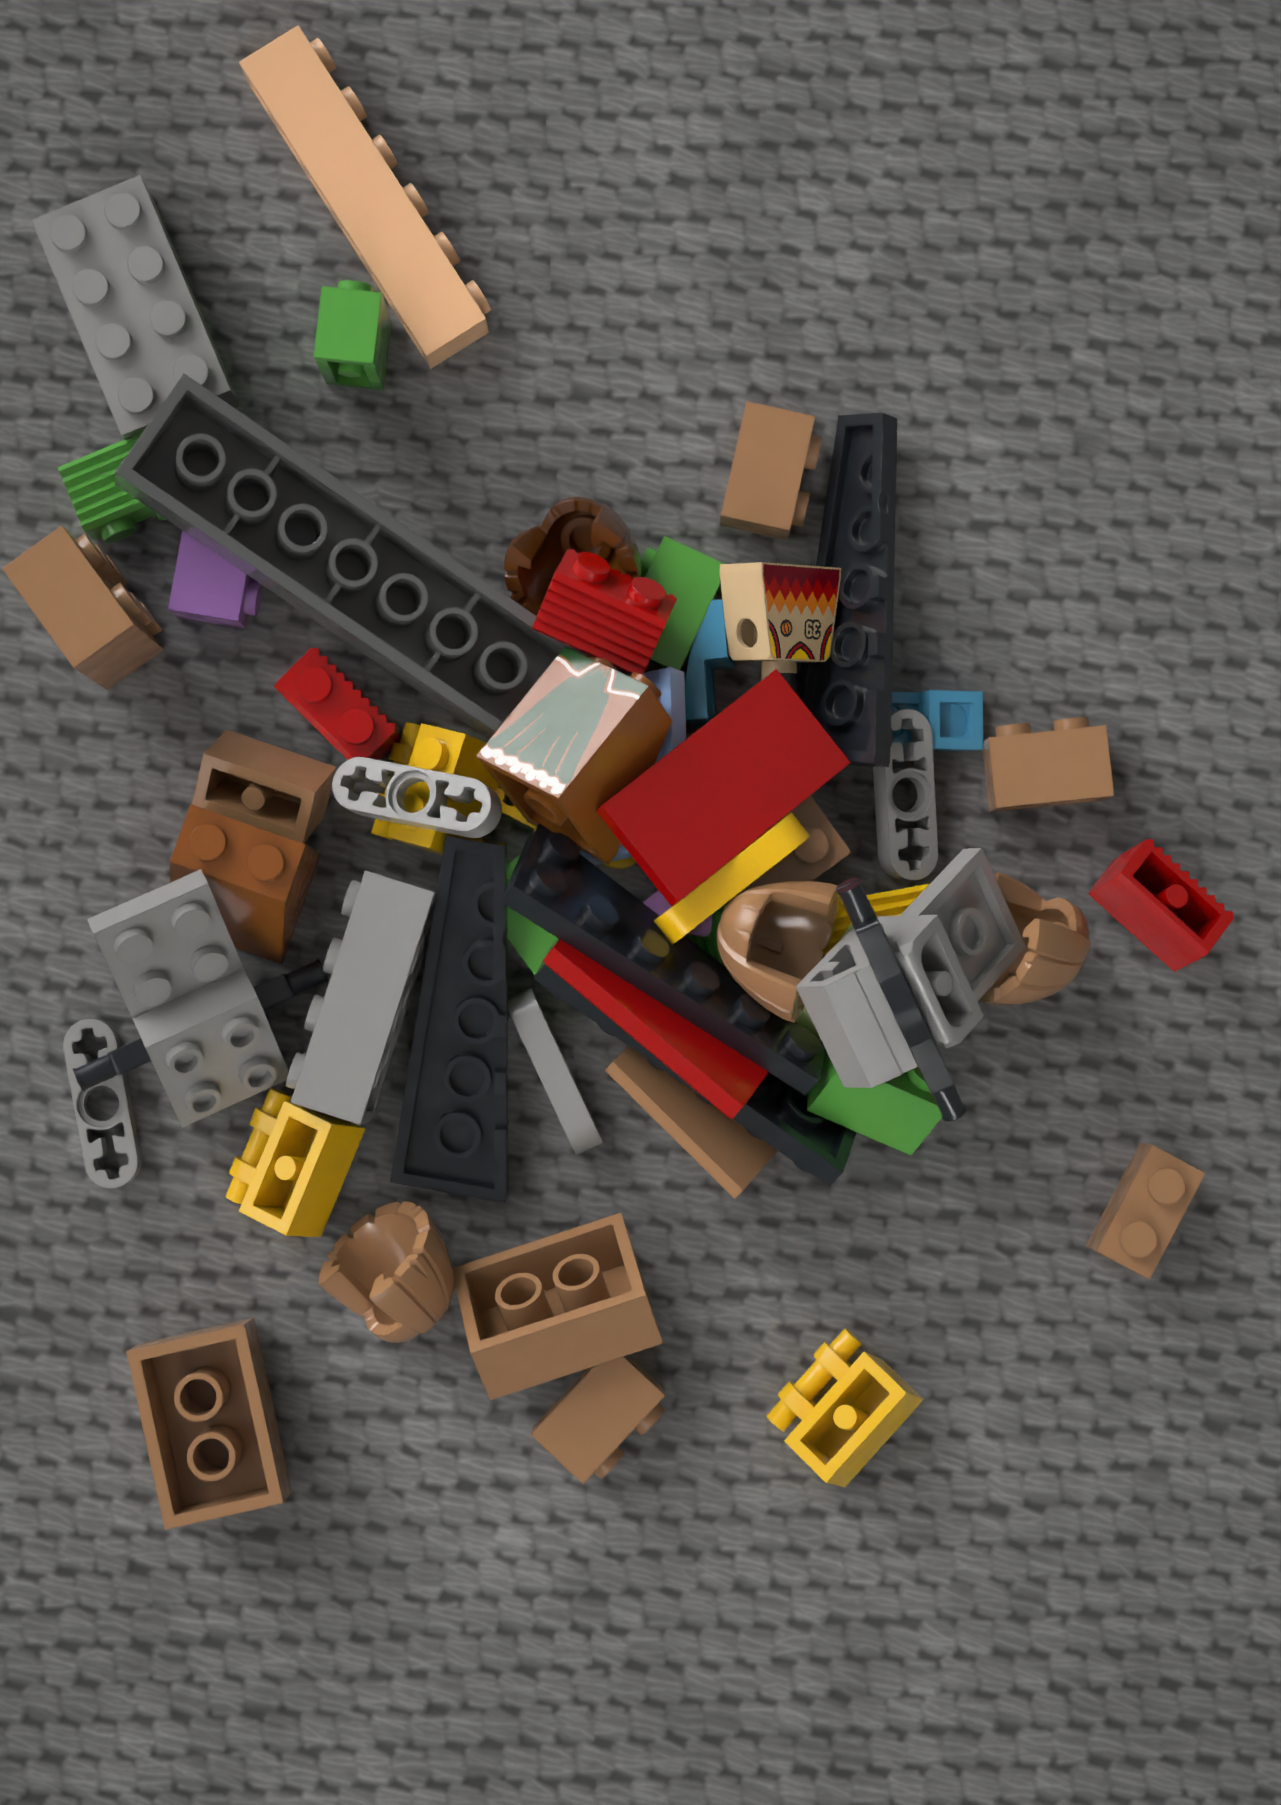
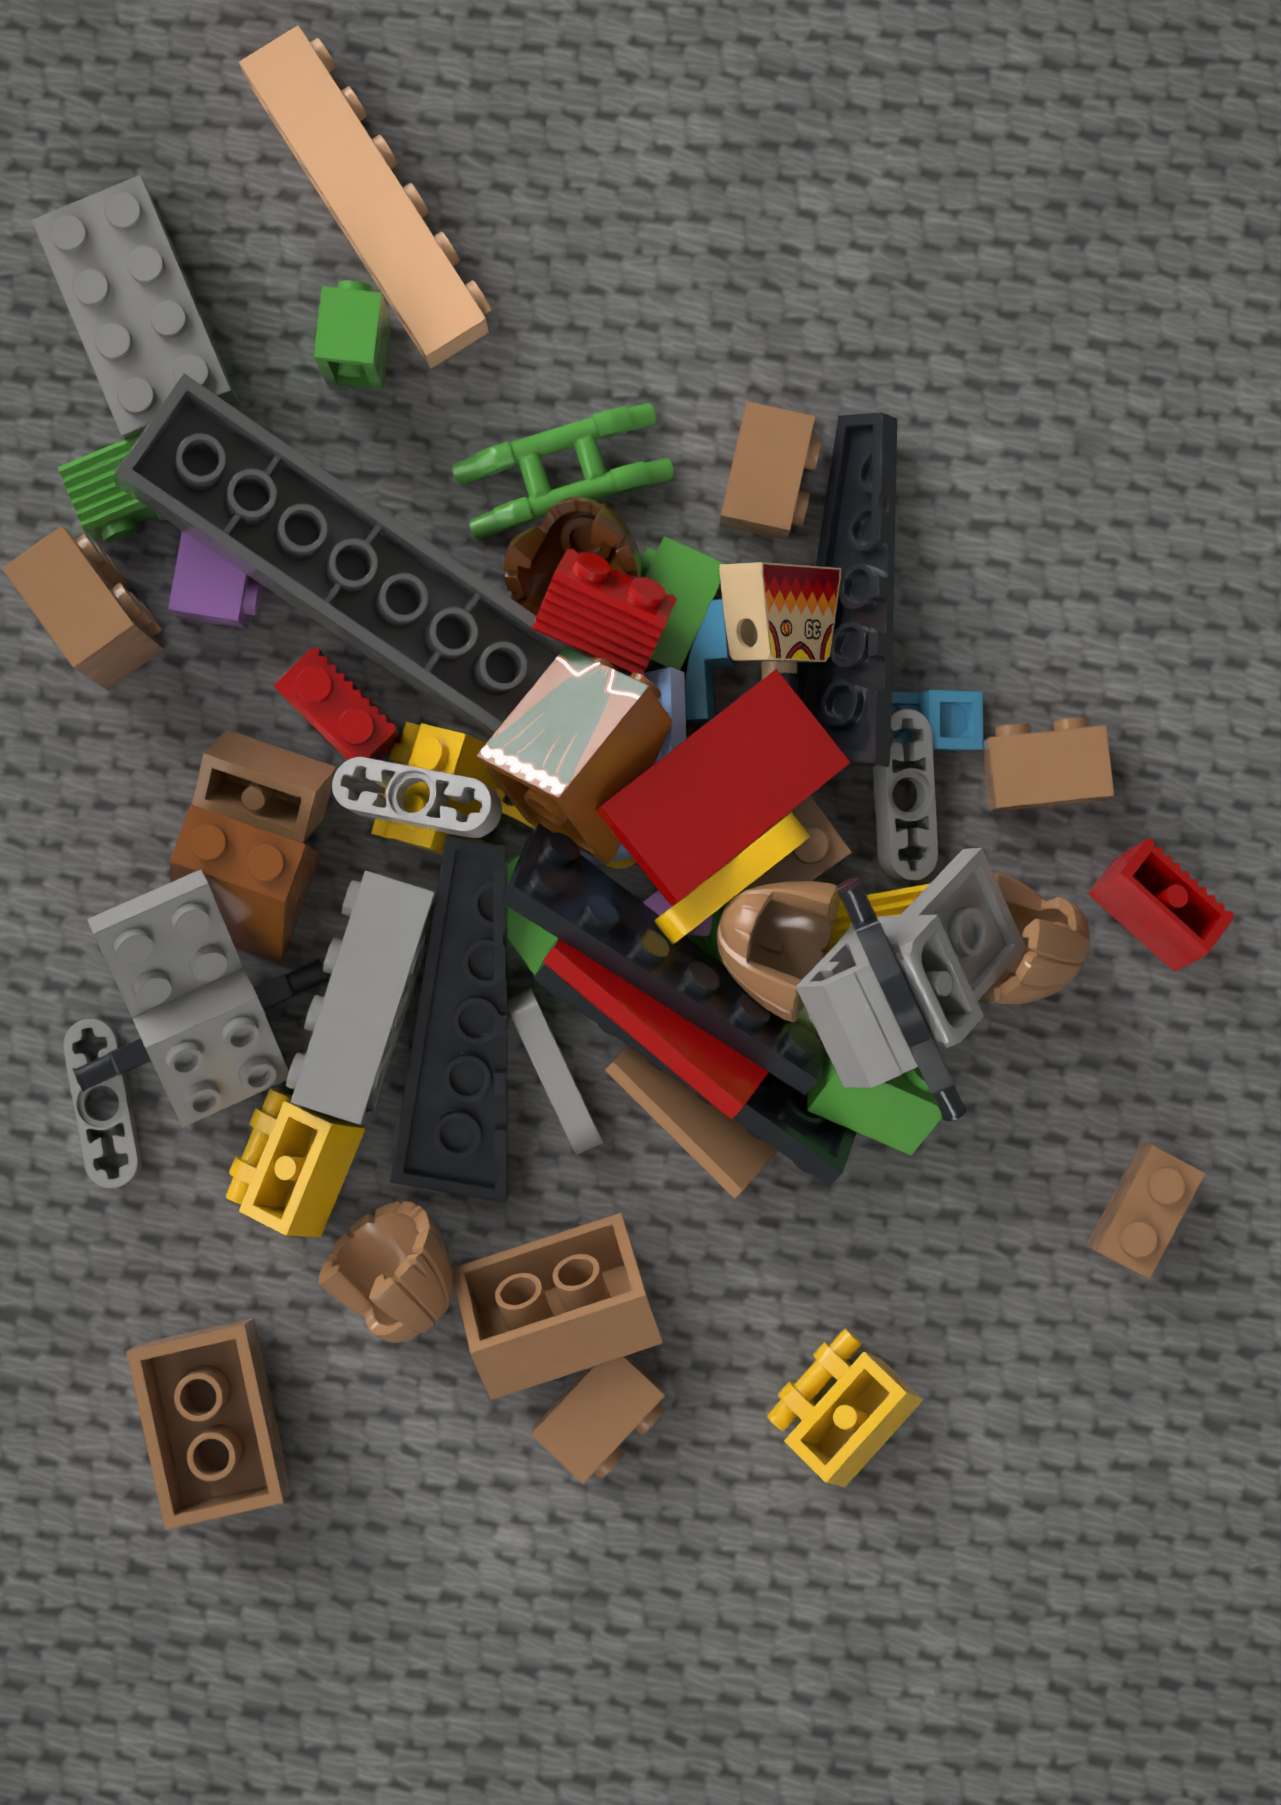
(528, 454): none -> bright green piece

